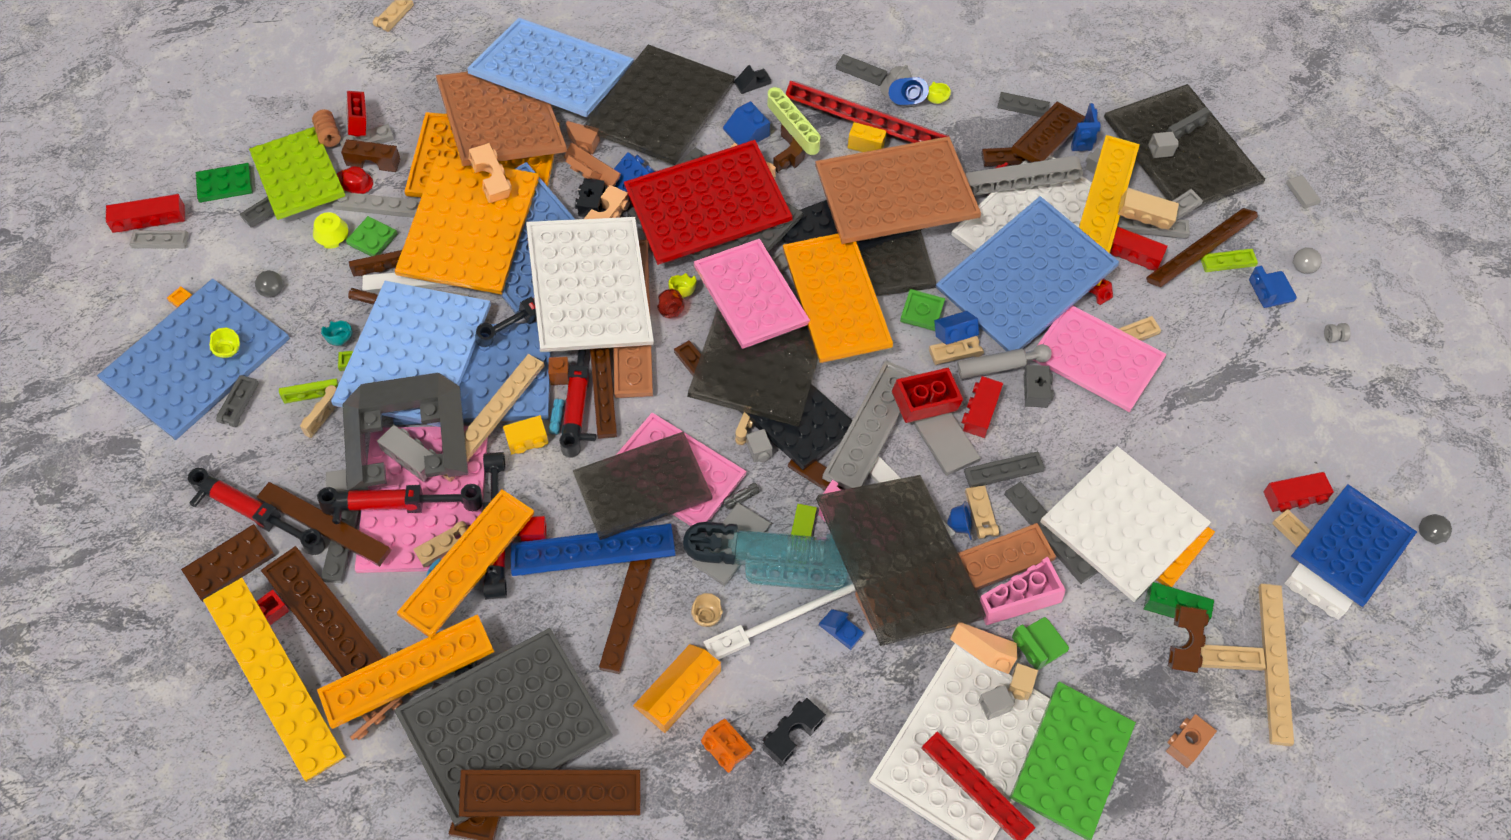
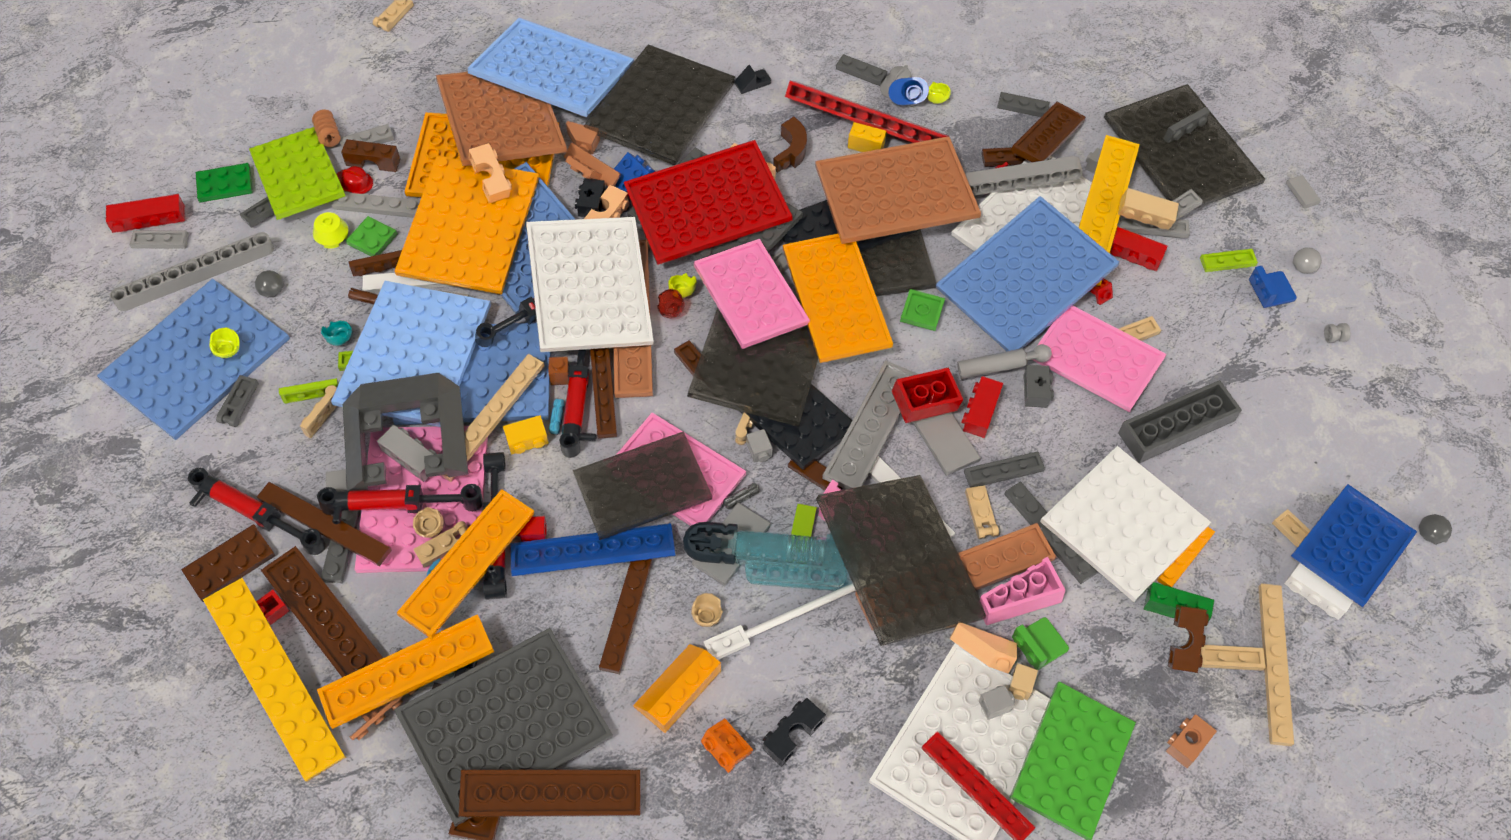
(179, 296): light orange tile -> none
(192, 271): none -> light grey beam
(356, 113): red brick -> none
(428, 522): none -> tan hair
(747, 124): blue slope -> none
(793, 121): yellowish green beam -> none
(839, 626): blue slope -> none
(956, 327): blue brick -> none
(958, 350): tan plate -> none
(961, 519): blue piece -> none
(1086, 132): blue bracket -> none
(1163, 144): light grey brick -> none
(1179, 421): none -> dark grey brick
(1201, 247): reddish brown tile -> none
(1298, 492): red brick -> none

